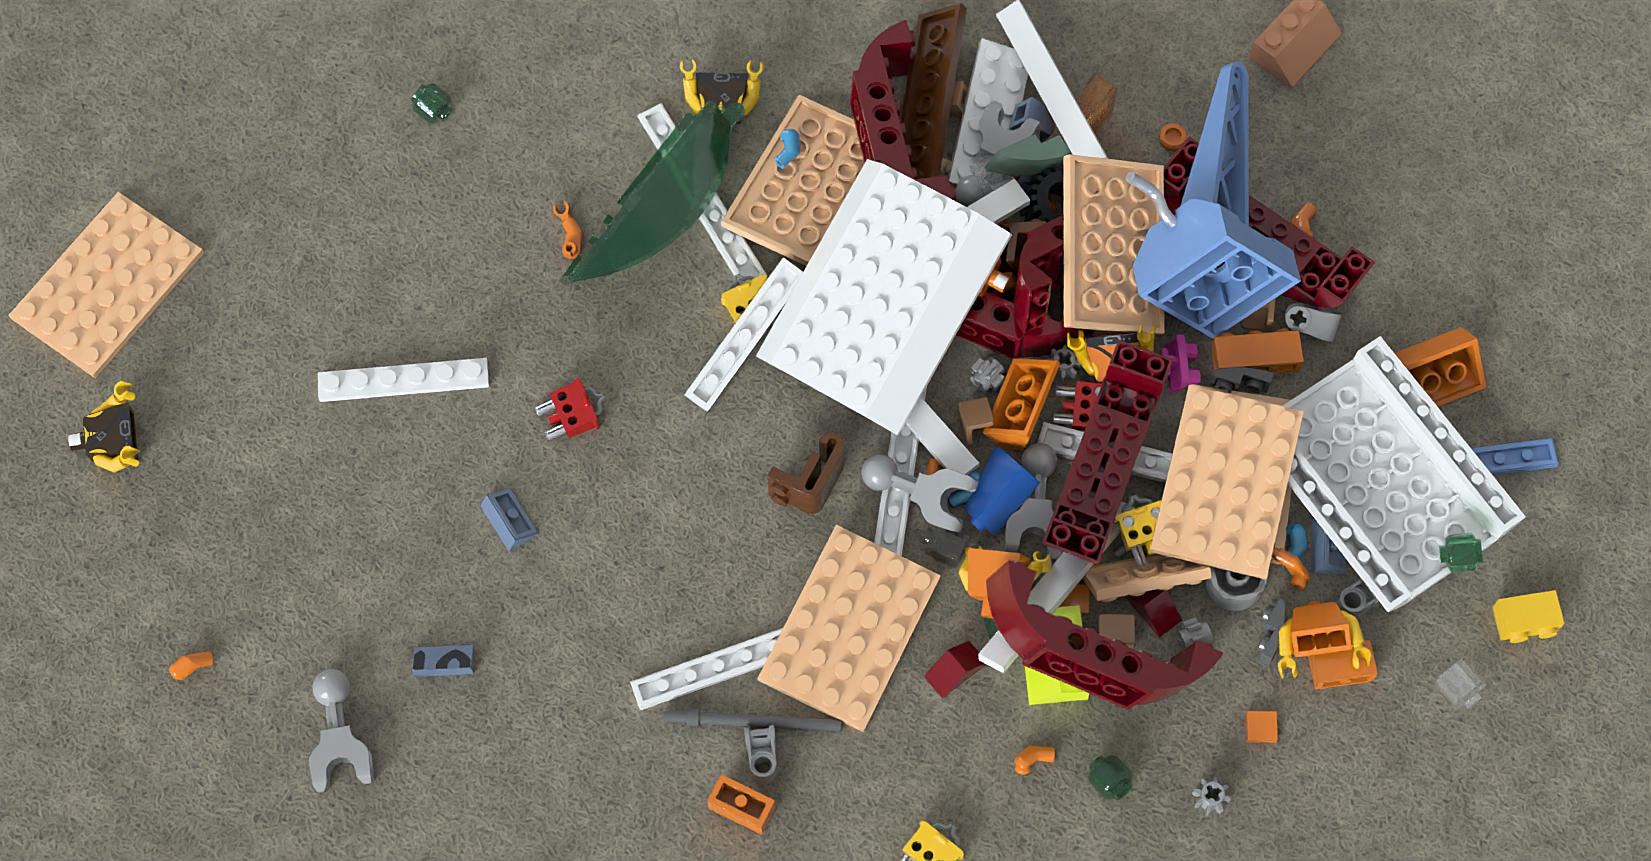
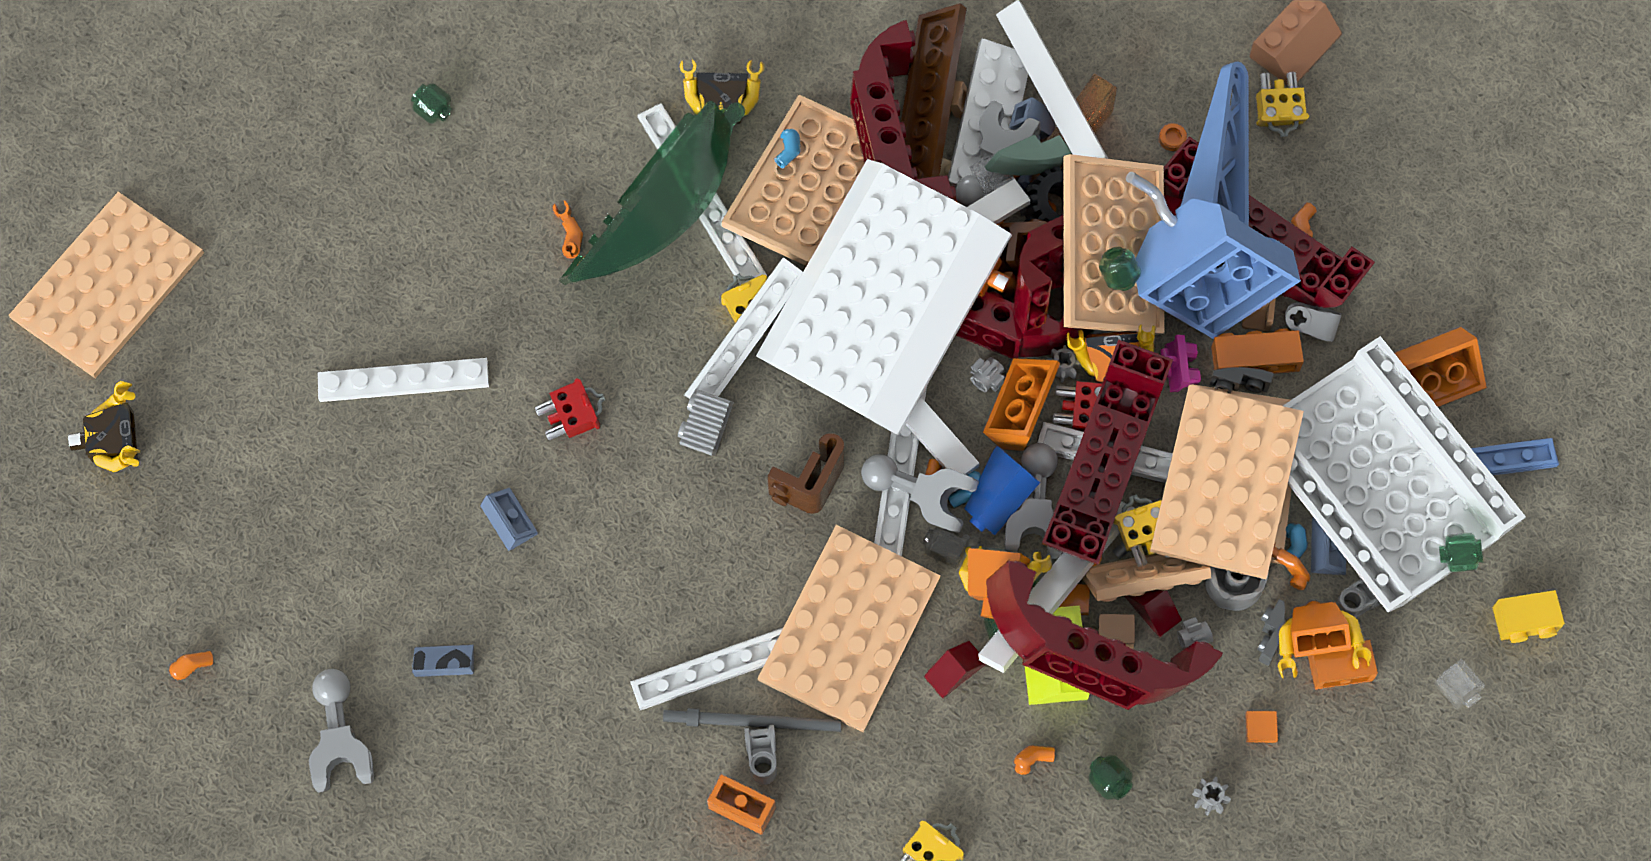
(705, 422): none -> light grey brick
(974, 415): medium nougat panel -> none
(1119, 268): none -> clear green head
(1281, 113): none -> yellow piece

